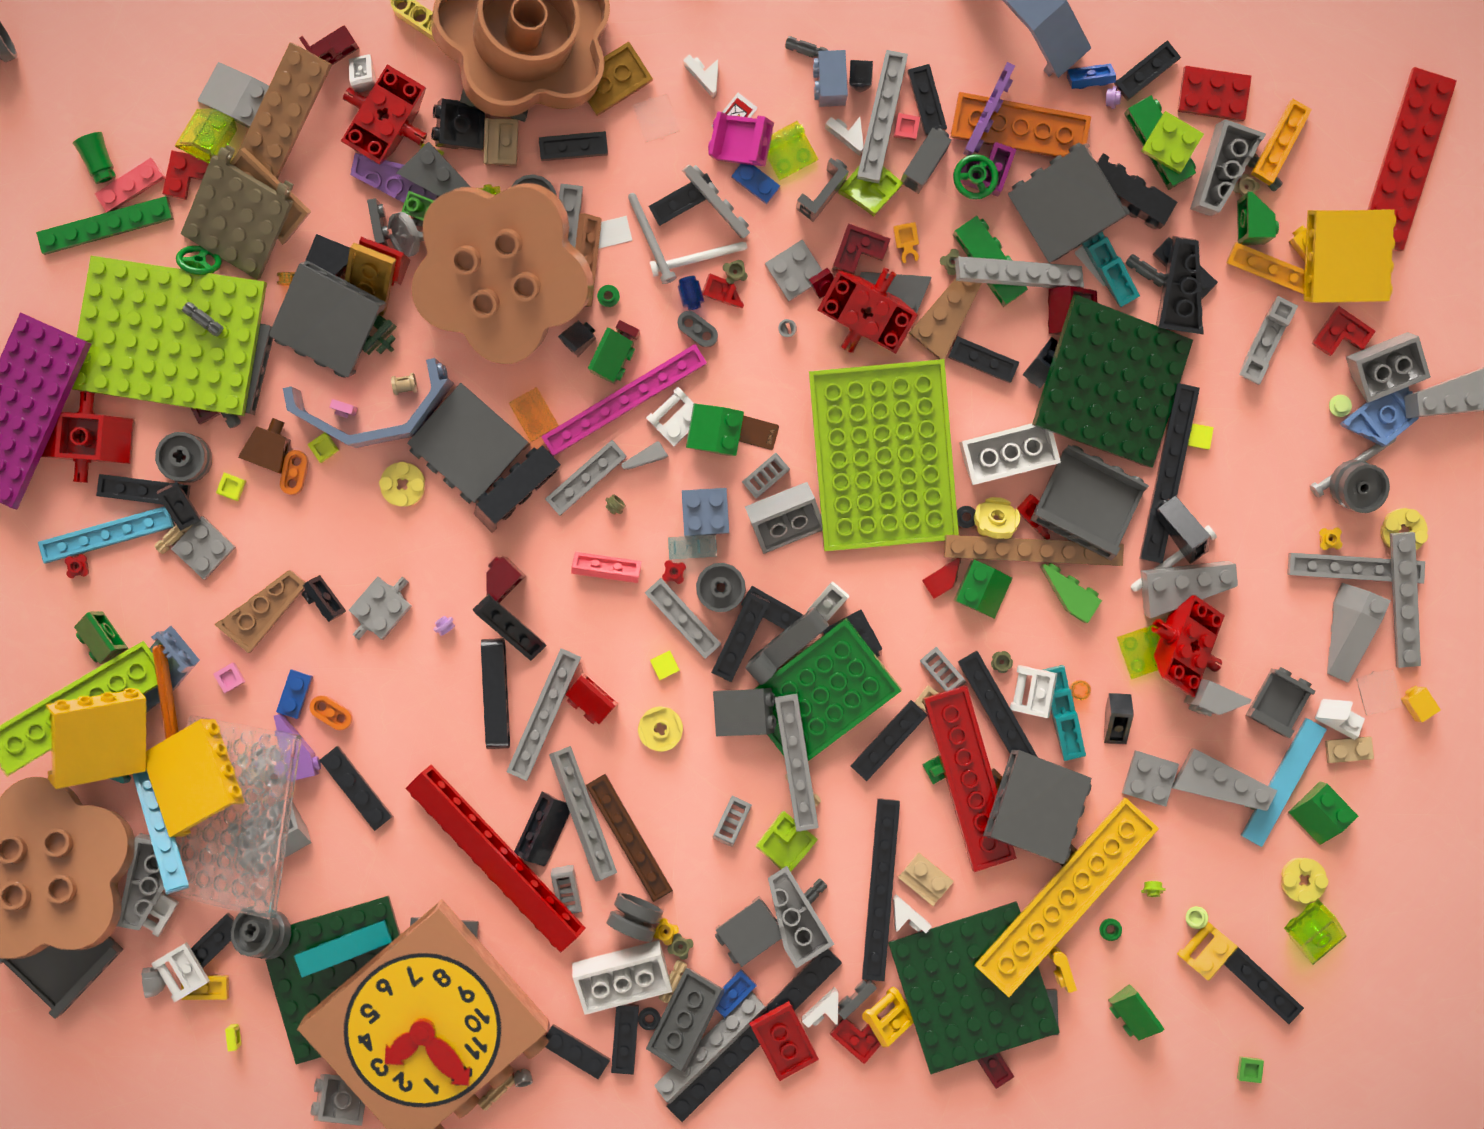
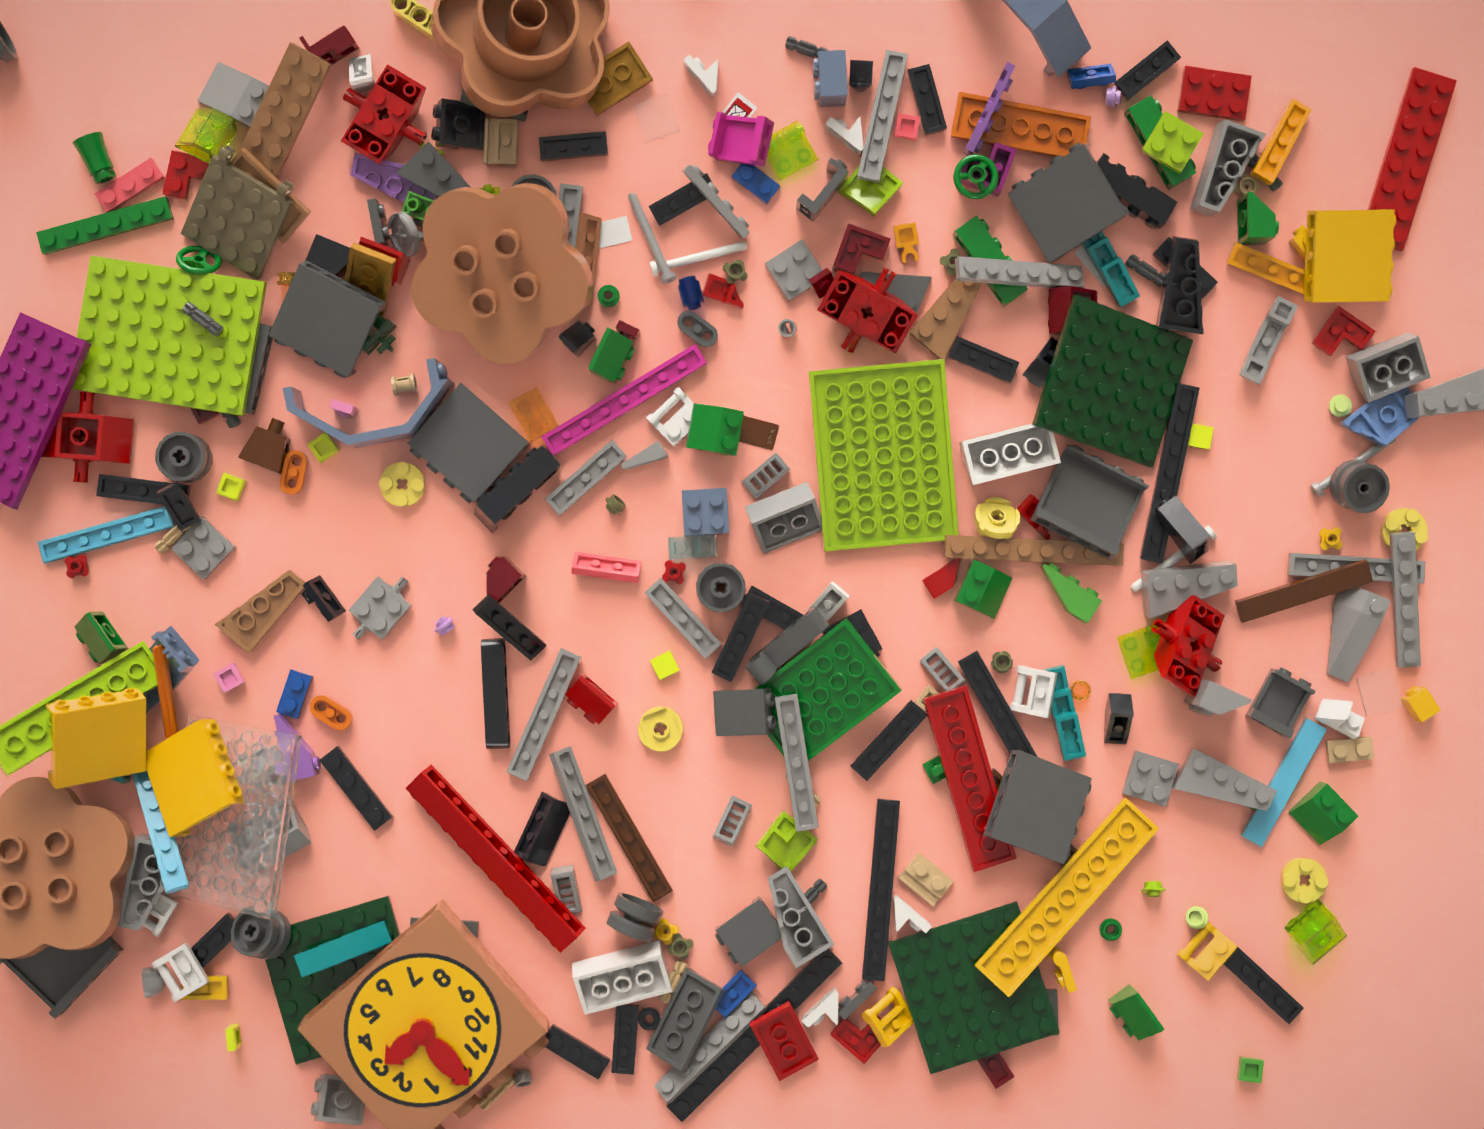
(926, 160): dark grey window -> none
(965, 509): black plate -> none
(1303, 591): none -> reddish brown tile

